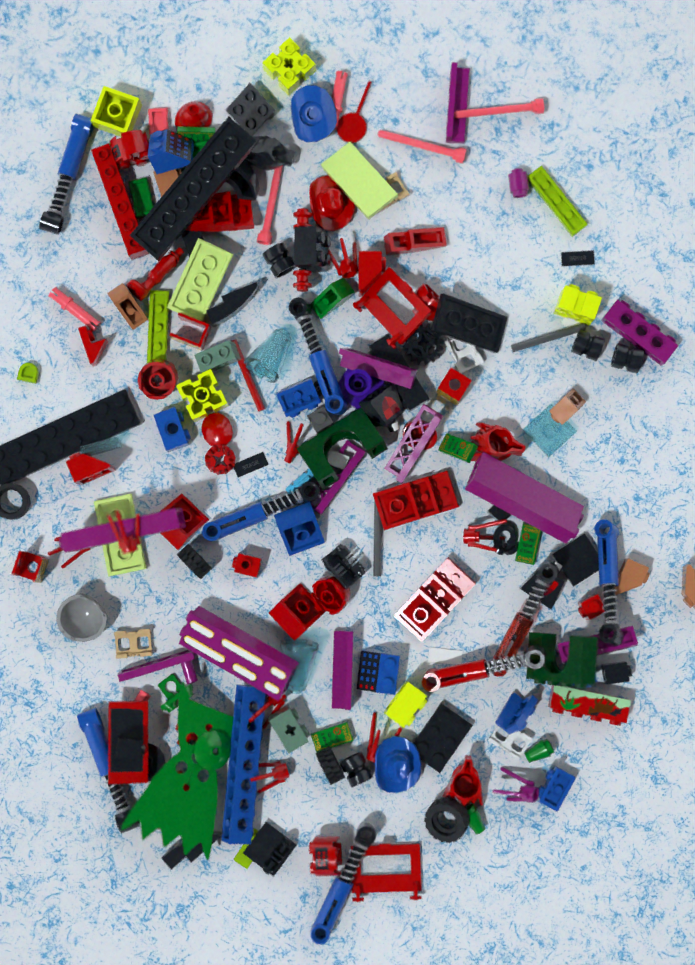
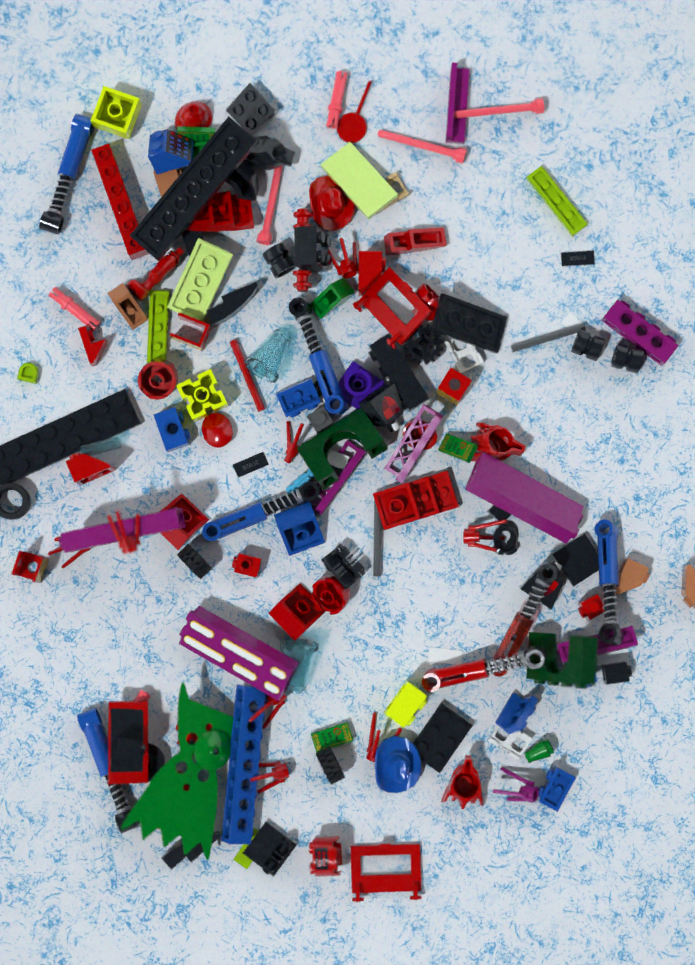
(81, 618): light grey cylinder -> none
(115, 560): yellowish green tile -> none
(130, 149): red brick -> none
(134, 650): tan piece -> none
(141, 197): green tile -> none
(158, 119): coral tile -> none
(172, 701): green bracket -> none
(184, 658): magenta piece -> none
(217, 356): sand green brick -> none
(218, 451): red gear -> none
(289, 77): neon yellow brick -> none
(290, 739): sand green brick -> none
(313, 113): blue hat -> none
(341, 886): piece -> none
(342, 670): magenta fence -> none
(356, 769): black wheel -> none
(378, 367): magenta fence -> none
(378, 672): slope -> none
(435, 599): slope -> none
(440, 832): black tyre -> none
(475, 819): green cone -> none
(518, 183): magenta brick -> none
(528, 544): green tile -> none
(547, 433): clear light blue tile -> none
(567, 407): nougat slope -> none
(577, 304): neon yellow brick -> none
(589, 703): brick -> none

